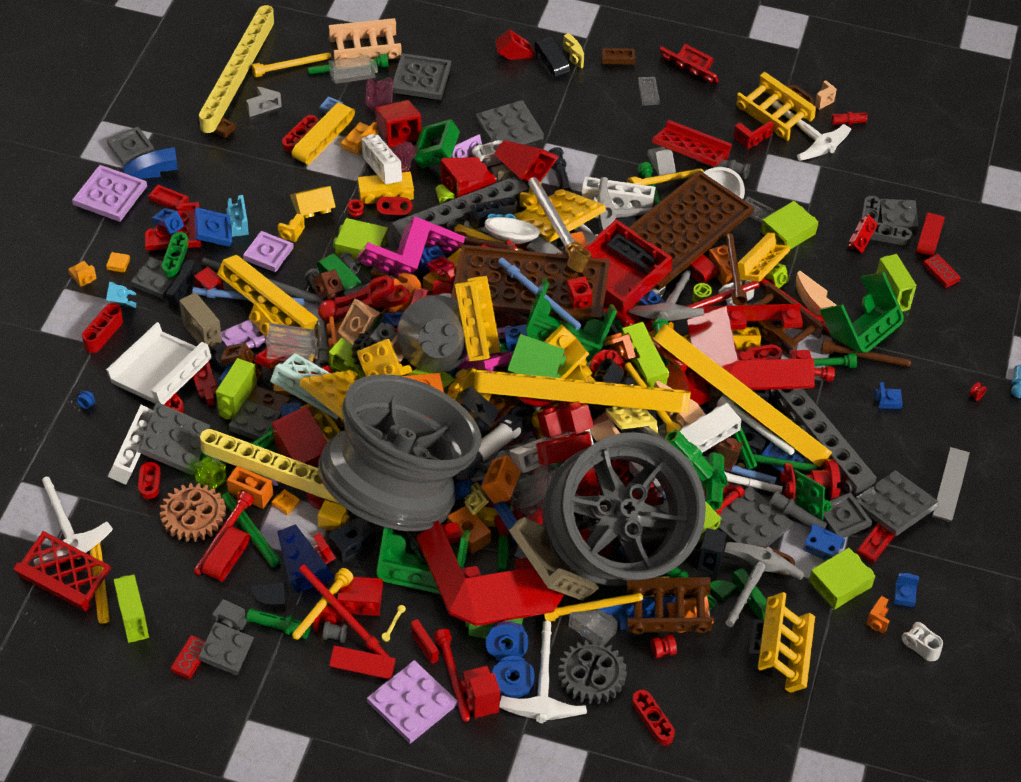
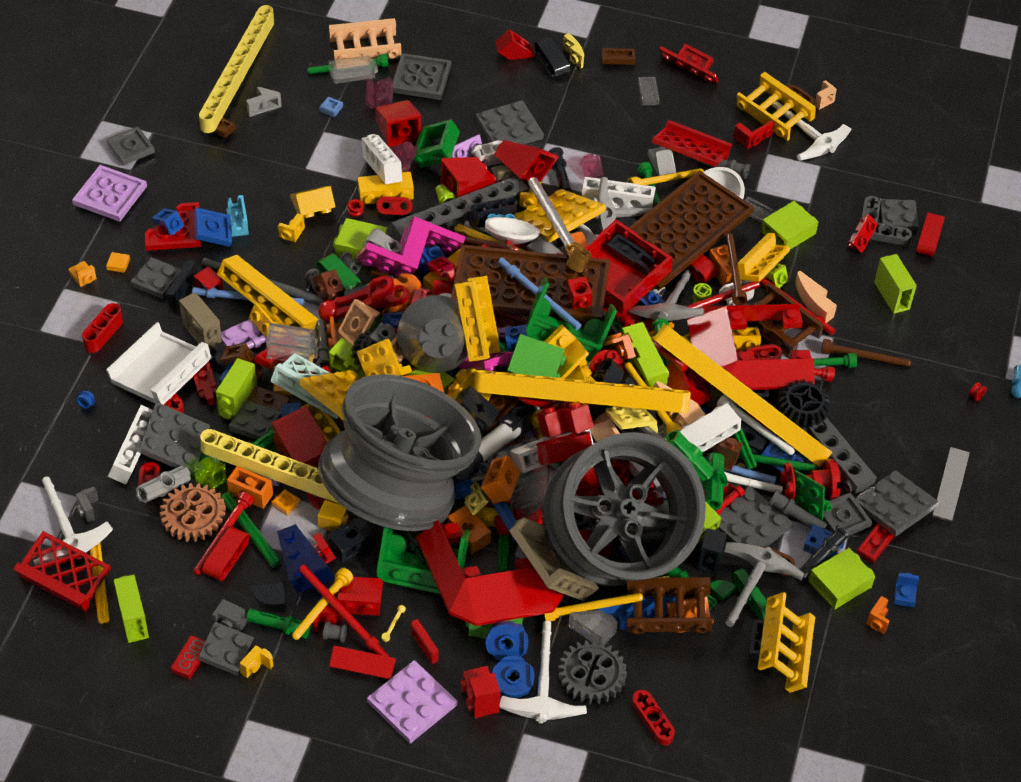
(84, 501): none -> flat silver bracket
(118, 294): medium azure hinge -> none
(152, 164): blue slope -> none
(163, 484): none -> light grey piece
(167, 197): red tile -> none
(176, 261): green beam -> none
(254, 659): none -> yellow bracket
(260, 69): yellow piece -> none
(268, 251): lavender plate -> none
(302, 126): red beam -> none
(323, 133): yellow beam -> none
(353, 140): light orange bracket -> none
(382, 240): none -> light grey piece
(443, 639): red piece -> none
(592, 166): none -> clear pink bracket
(663, 646): red wheel -> none
(813, 398): none -> black gear
(829, 545): none -> black pin
(849, 118): red pin -> none
(880, 316): green windscreen -> none
(888, 397): blue bracket -> none
(921, 641): white piece -> none
(941, 270): red tile -> none

